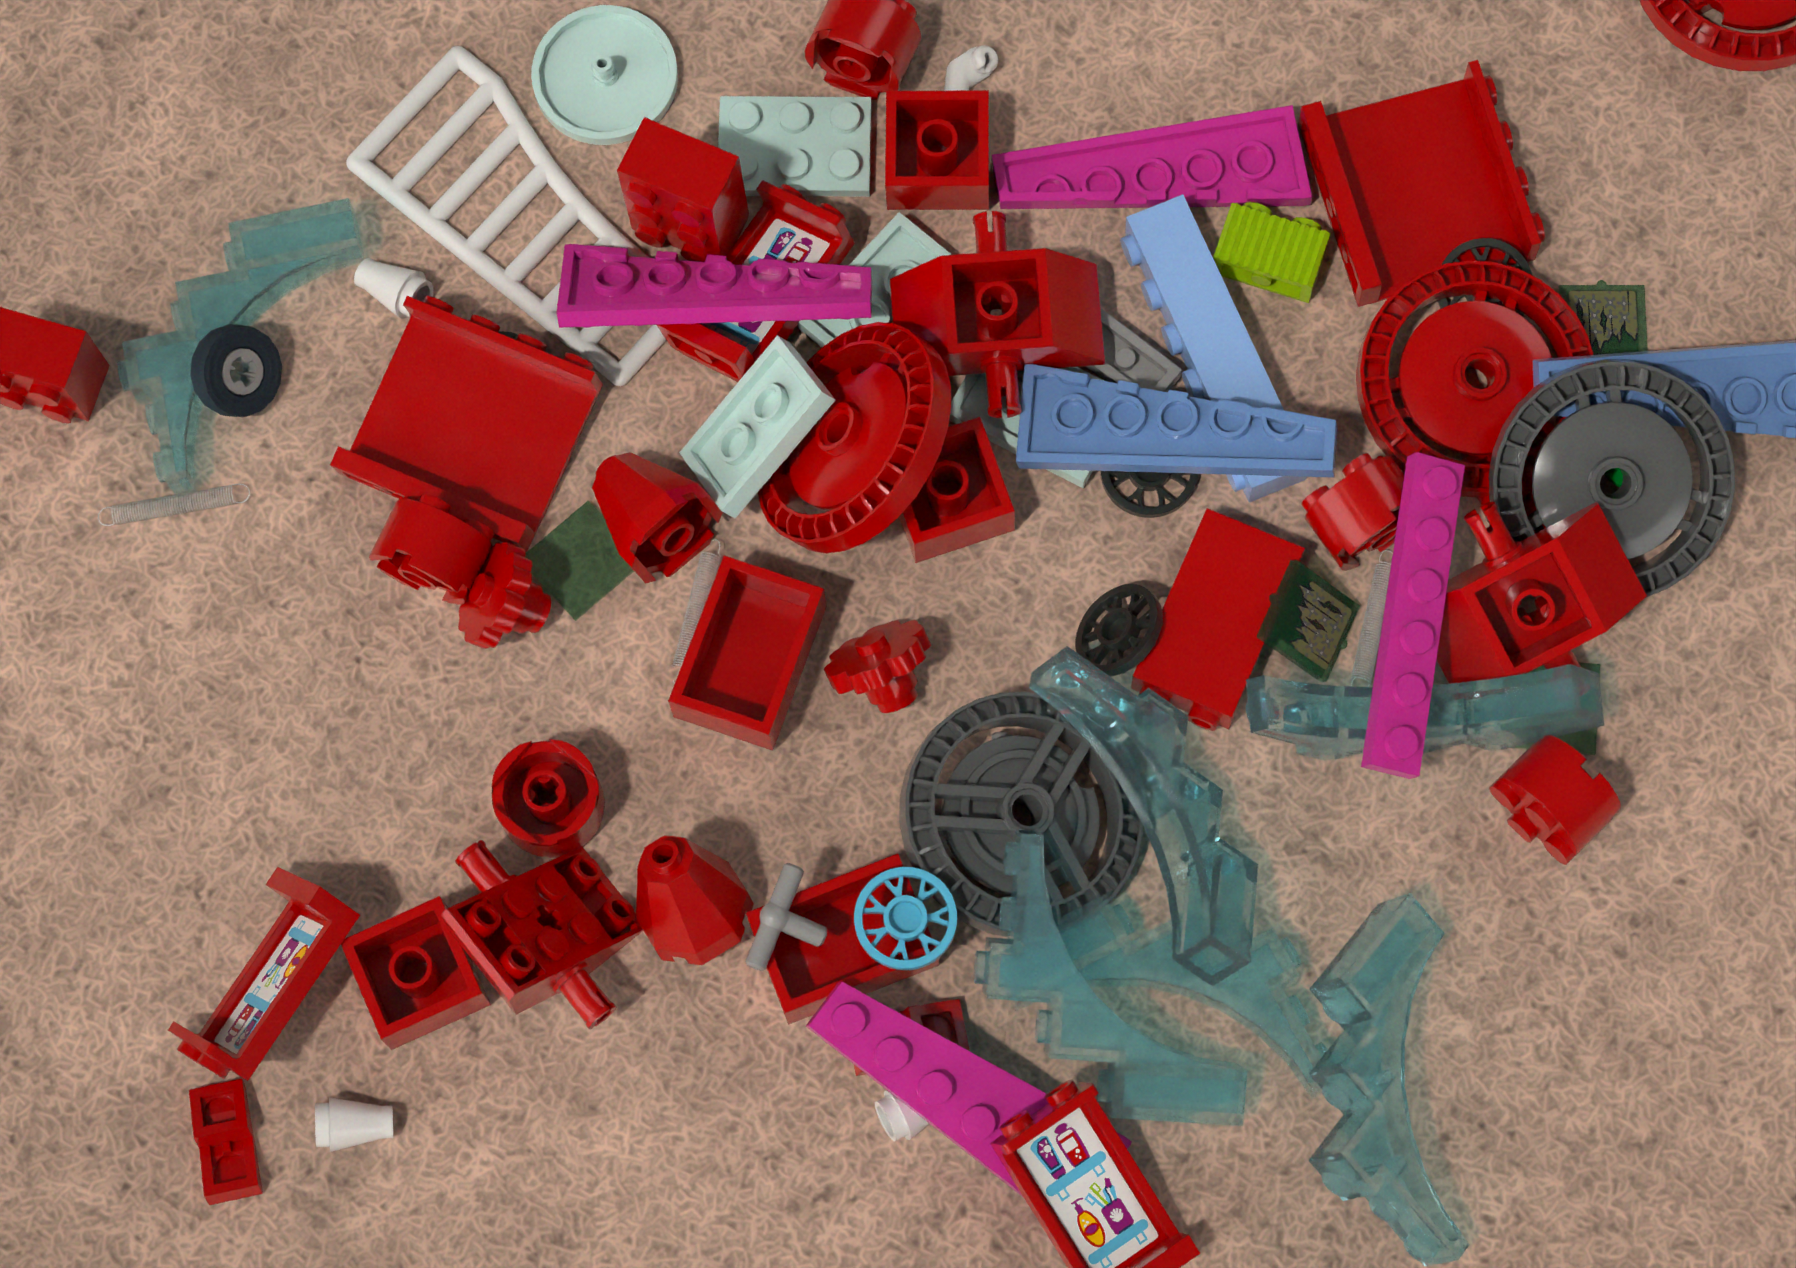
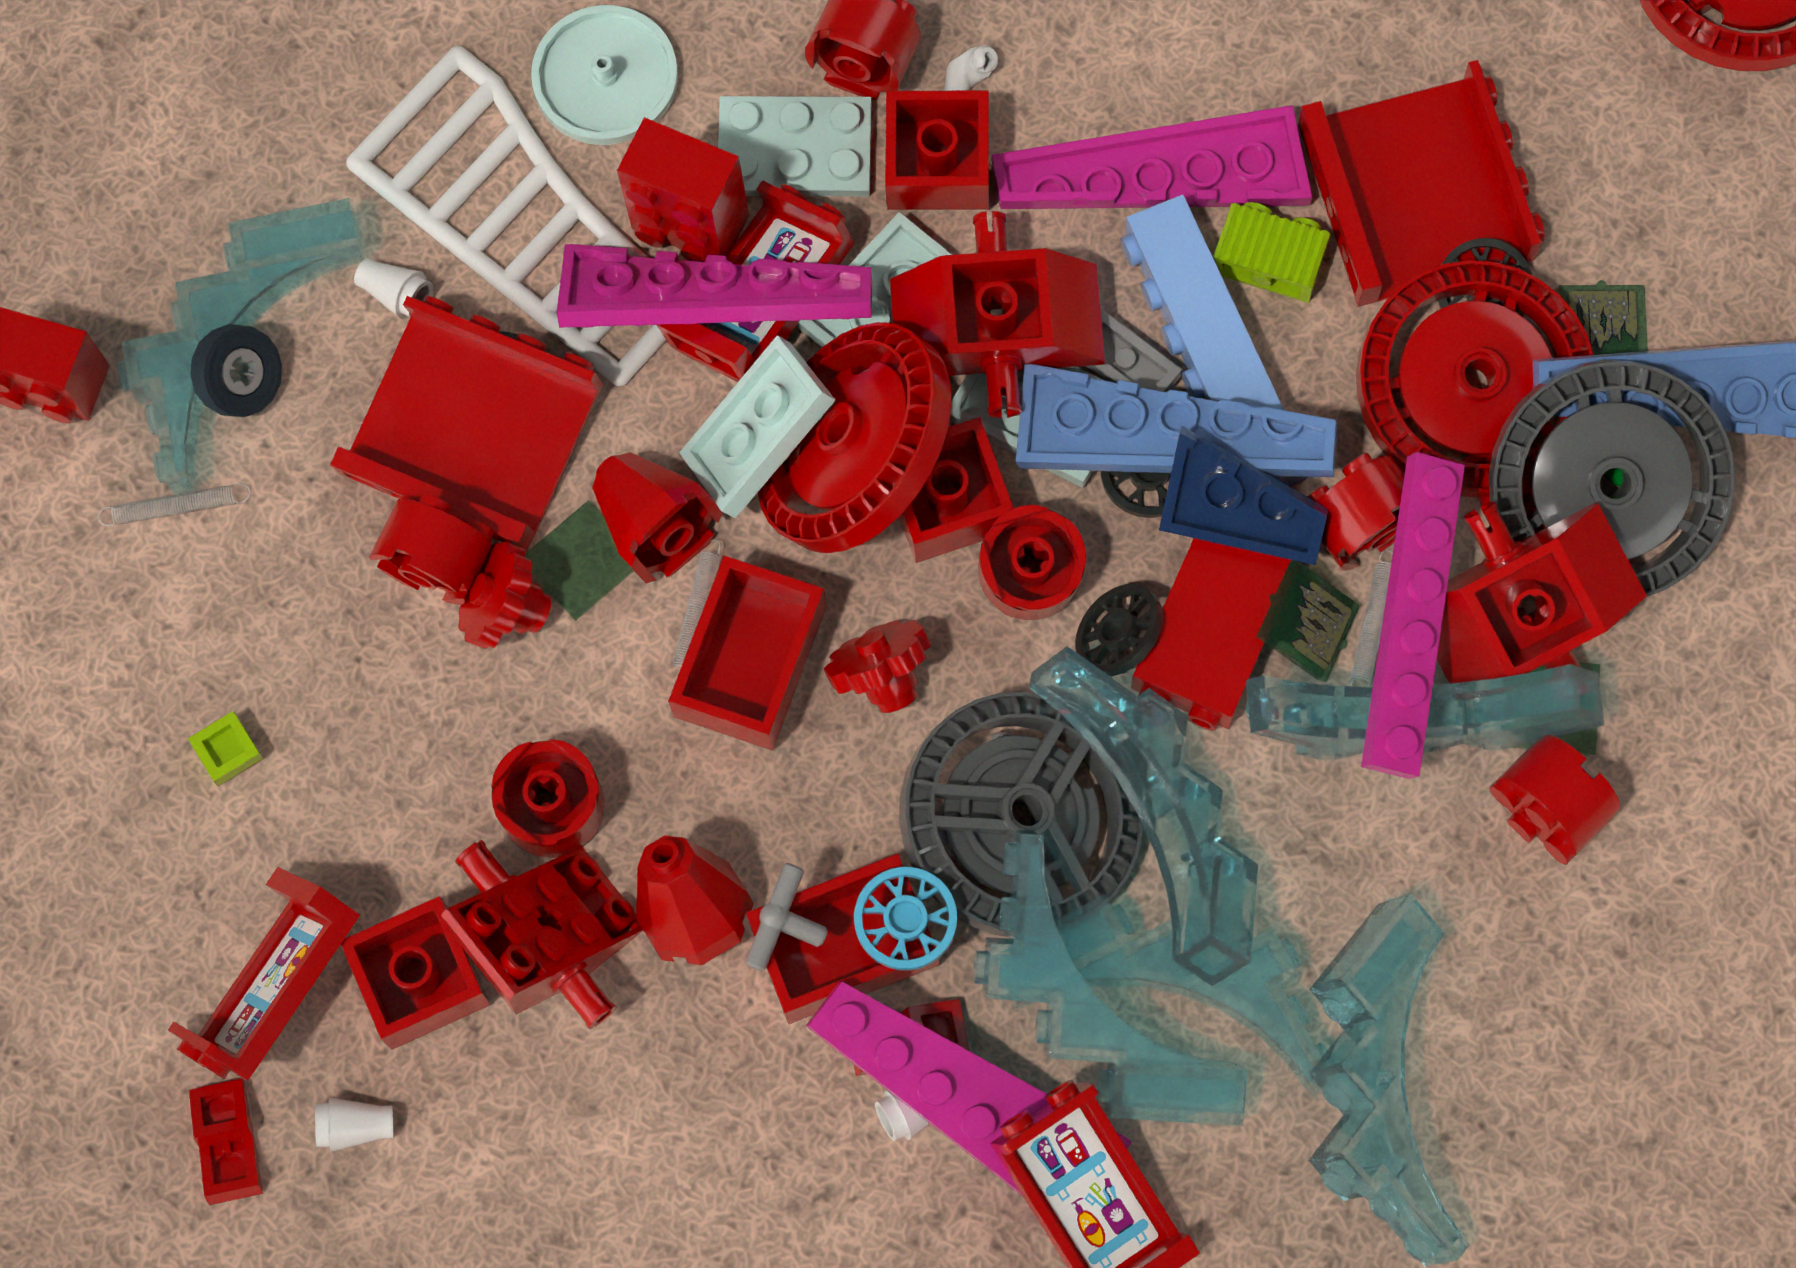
(225, 748): none -> lime plate
(1046, 537): none -> red brick
(1237, 505): none -> dark blue wing

